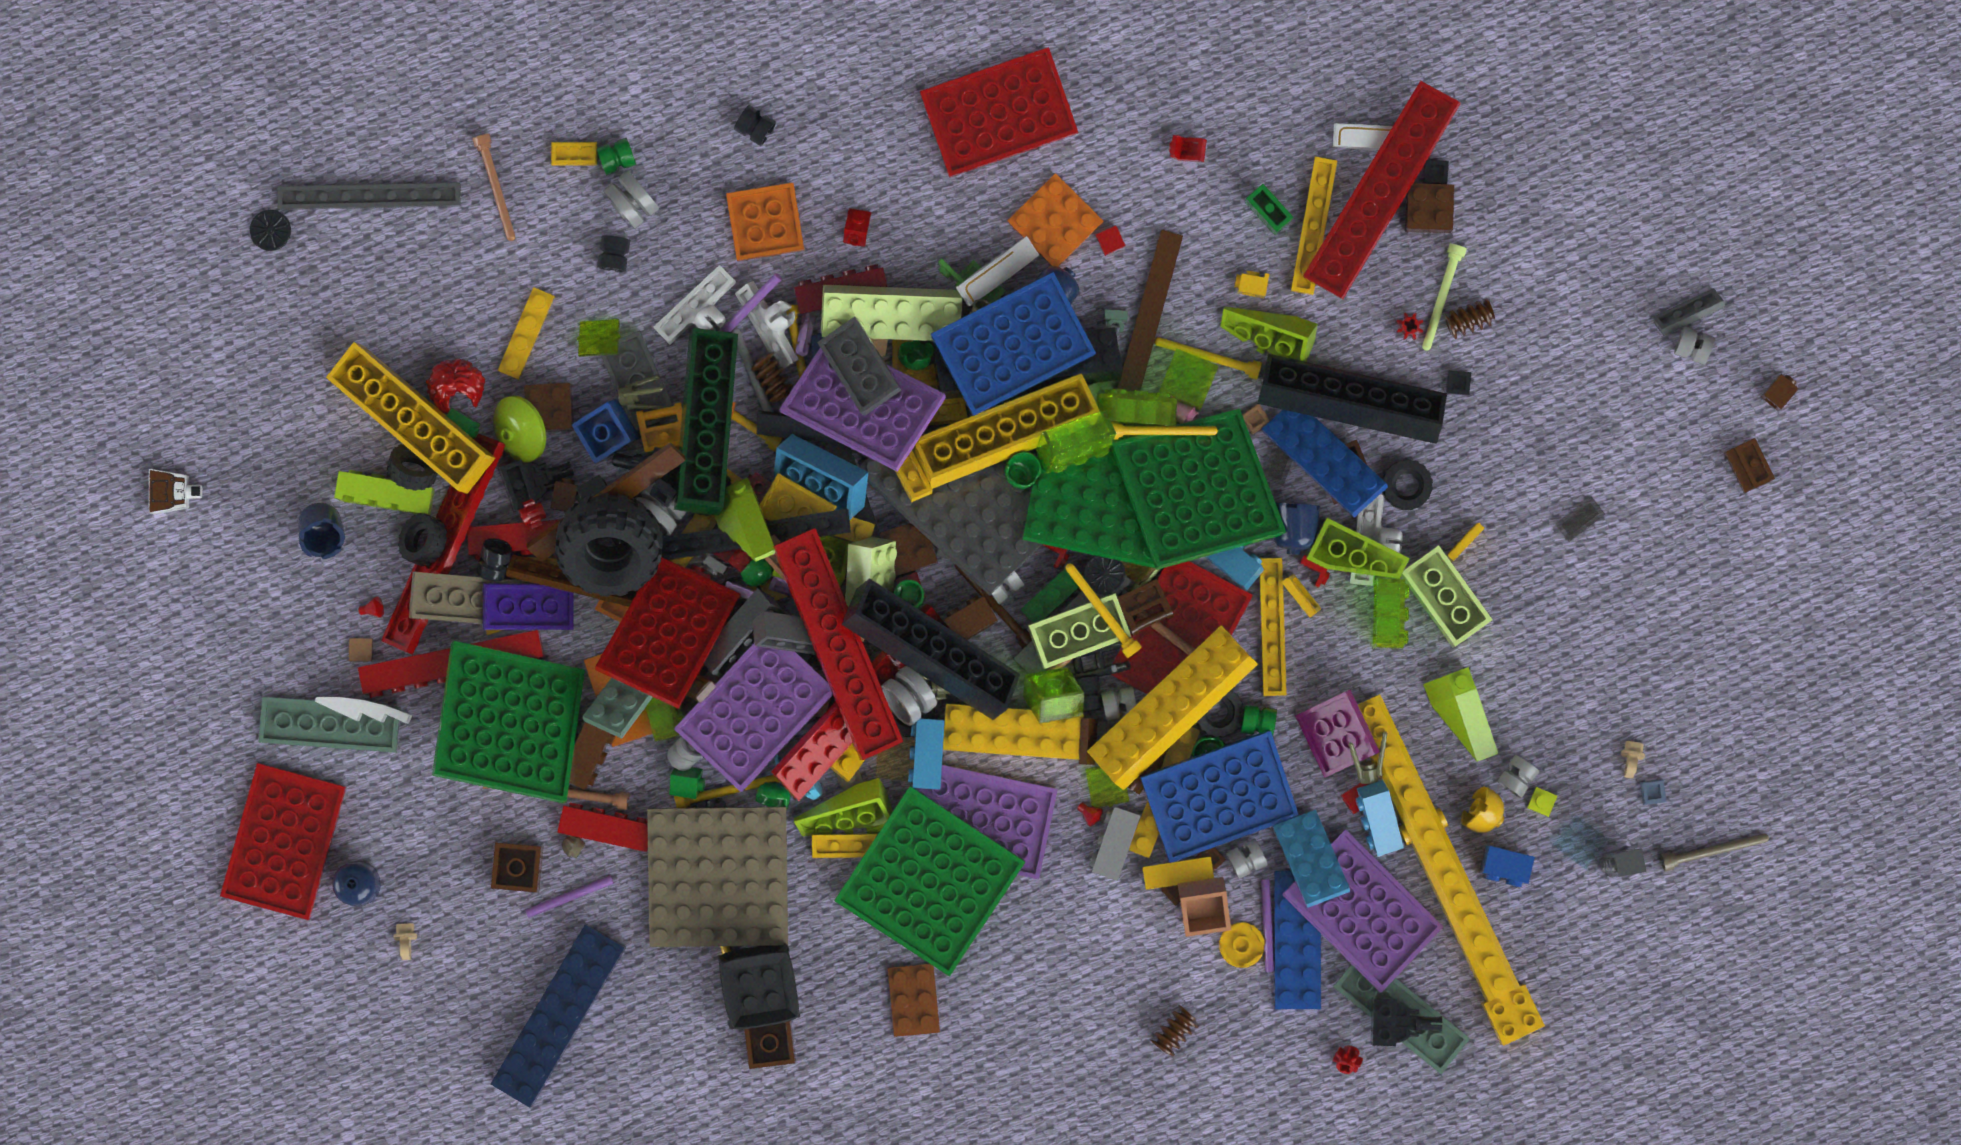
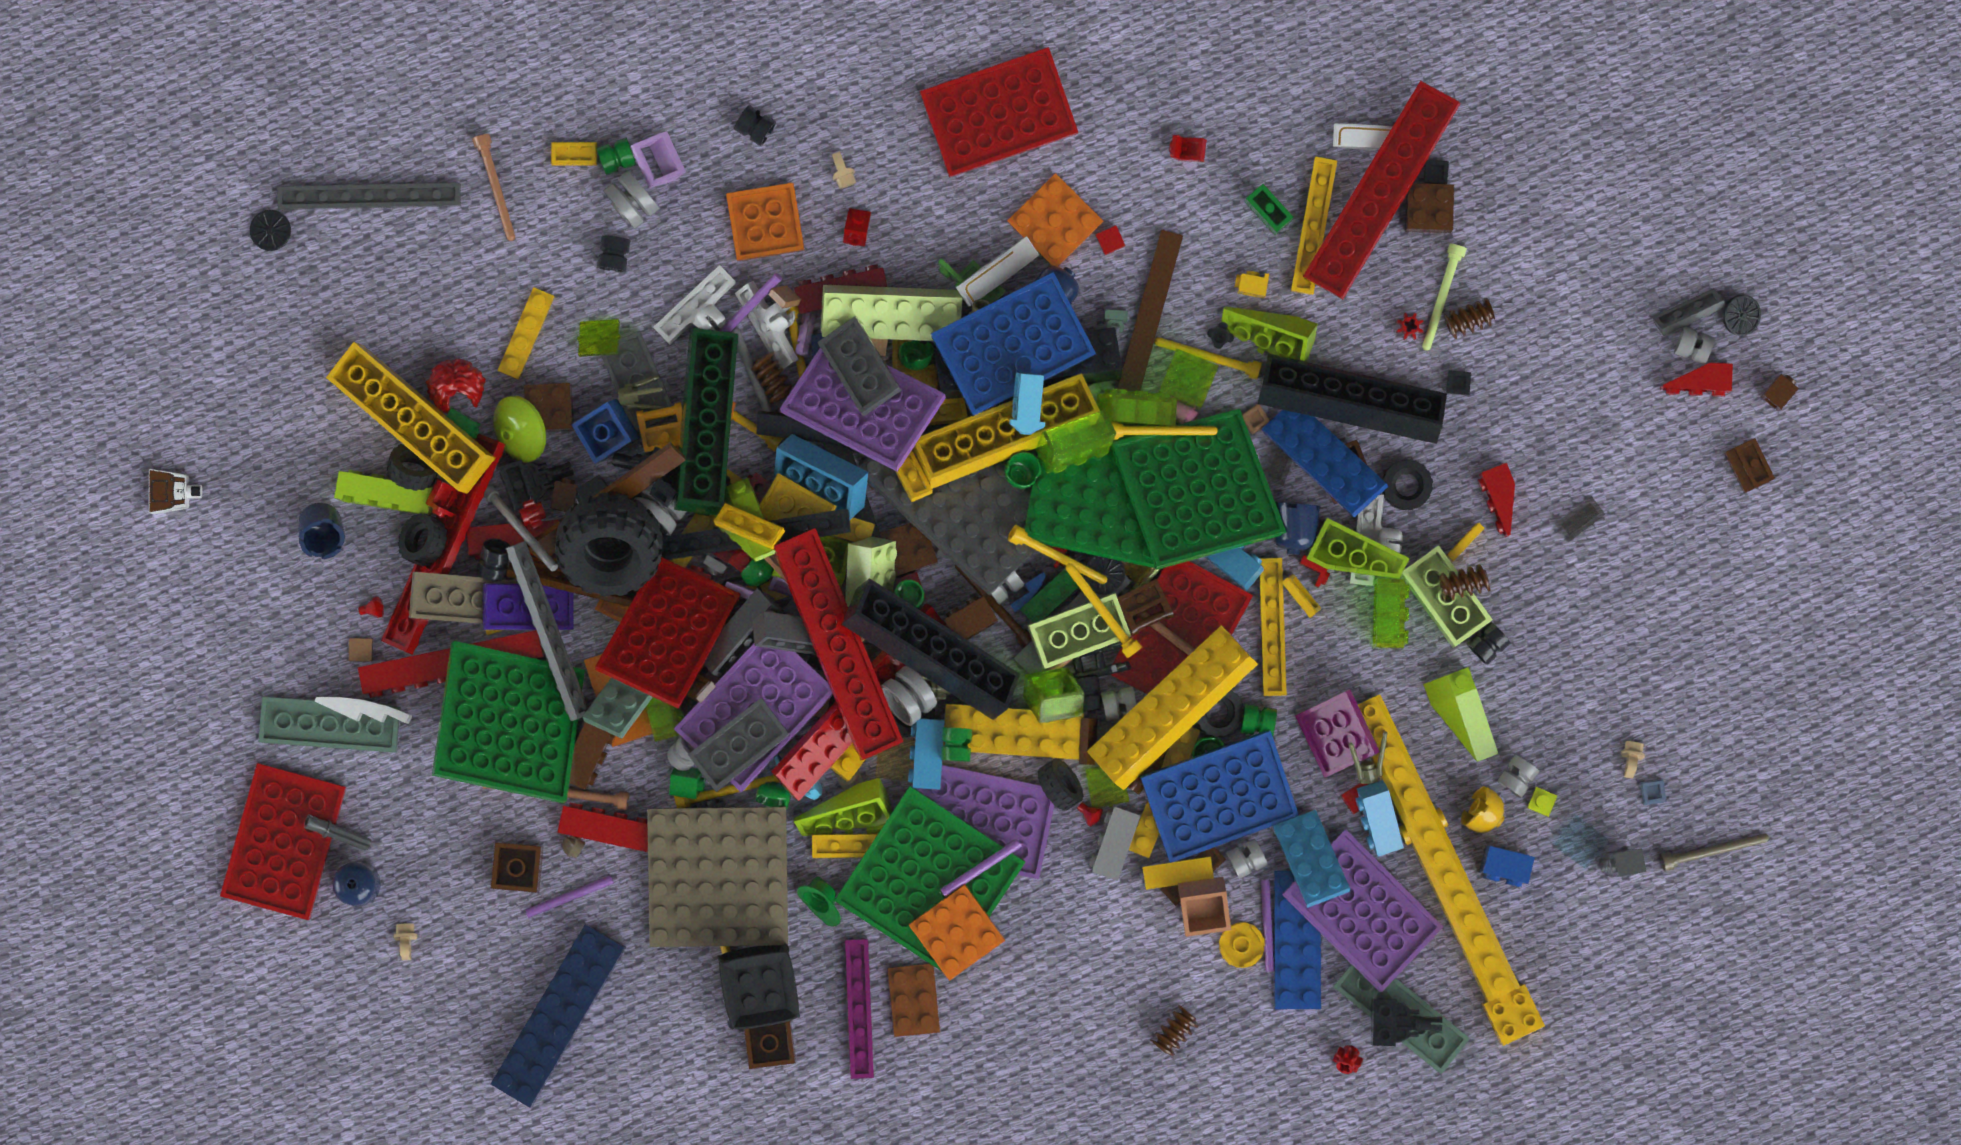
(328, 829): none -> dark grey axle
(442, 499): none -> red bracket
(492, 495): none -> light grey bar
(547, 630): none -> dark grey plate
(665, 156): none -> lavender tile
(738, 744): none -> dark grey plate
(749, 526): none -> yellow tile
(784, 297): none -> medium nougat tile
(820, 900): none -> green piece
(843, 176): none -> tan piece
(859, 1008): none -> magenta plate
(956, 744): none -> green wheel
(957, 932): none -> orange plate
(981, 867): none -> medium lavender bar
(1019, 536): none -> yellow piece
(1027, 403): none -> medium azure piece
(1032, 587): none -> blue slope
(1060, 784): none -> black tyre
(1214, 335): none -> black plate
(1463, 582): none -> reddish brown piece
(1488, 643): none -> black wheel
(1500, 491): none -> red slope
(1707, 378): none -> red slope
(1741, 315): none -> black wheel

